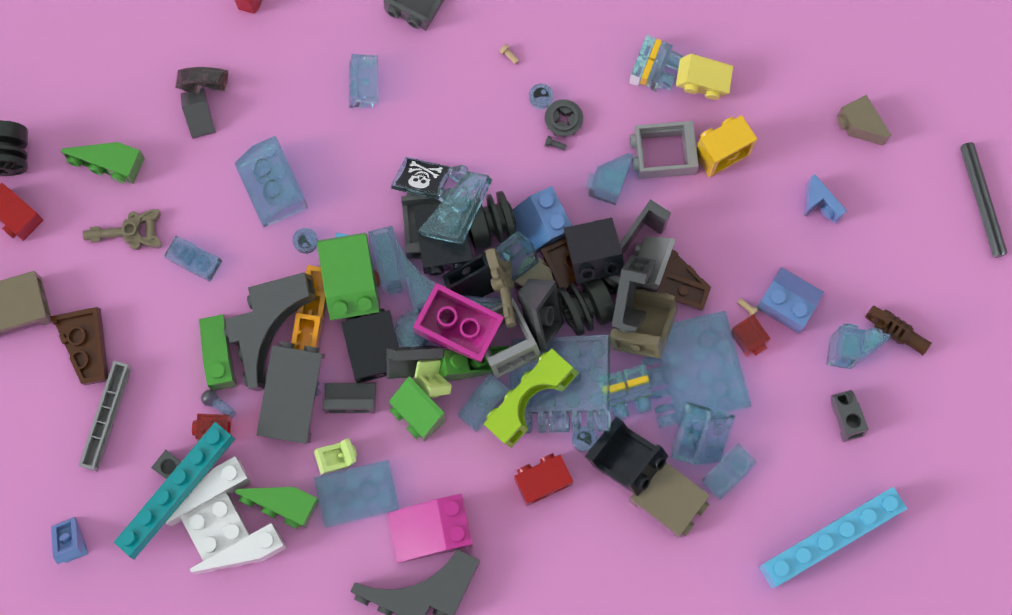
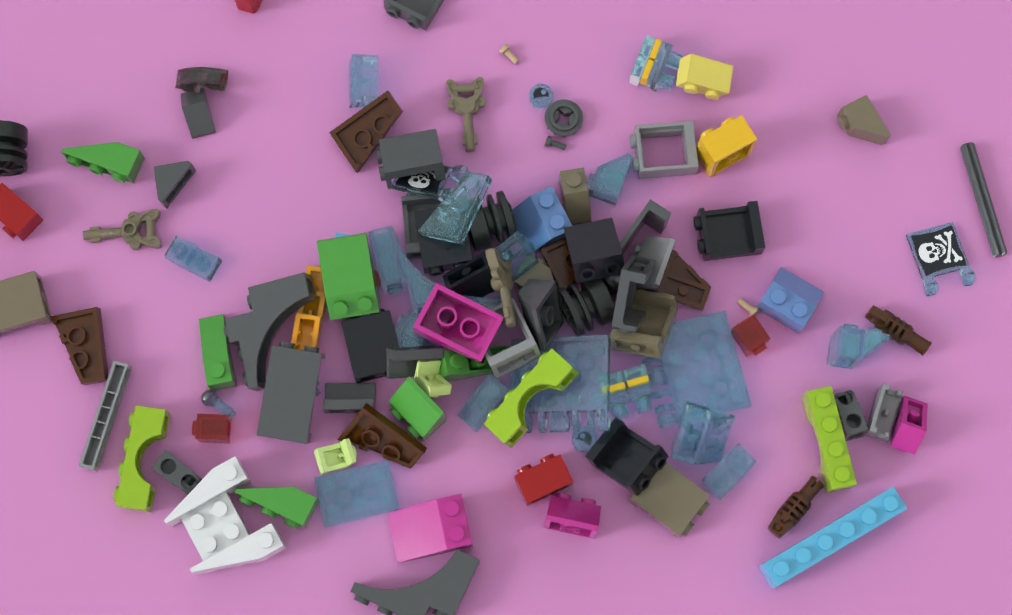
(67, 541): medium blue slope -> none
(146, 428): none -> lime arch
(171, 180): none -> dark grey slope
(174, 490): teal plate -> none
(270, 182): clear light blue slope -> none
(305, 240): clear light blue tile -> none
(361, 132): none -> reddish brown wing
(378, 433): none -> reddish brown wing
(410, 155): none -> dark grey panel
(467, 107): none -> dark tan piece
(573, 516): none -> dark pink slope
(575, 195): none -> dark tan slope
(729, 232): none -> black panel
(794, 508): none -> reddish brown hinge
(819, 195): medium blue slope -> none
(834, 453): none -> lime arch
(883, 413): none -> light grey hinge
(909, 425): none -> dark pink slope
(939, 253): none -> flag

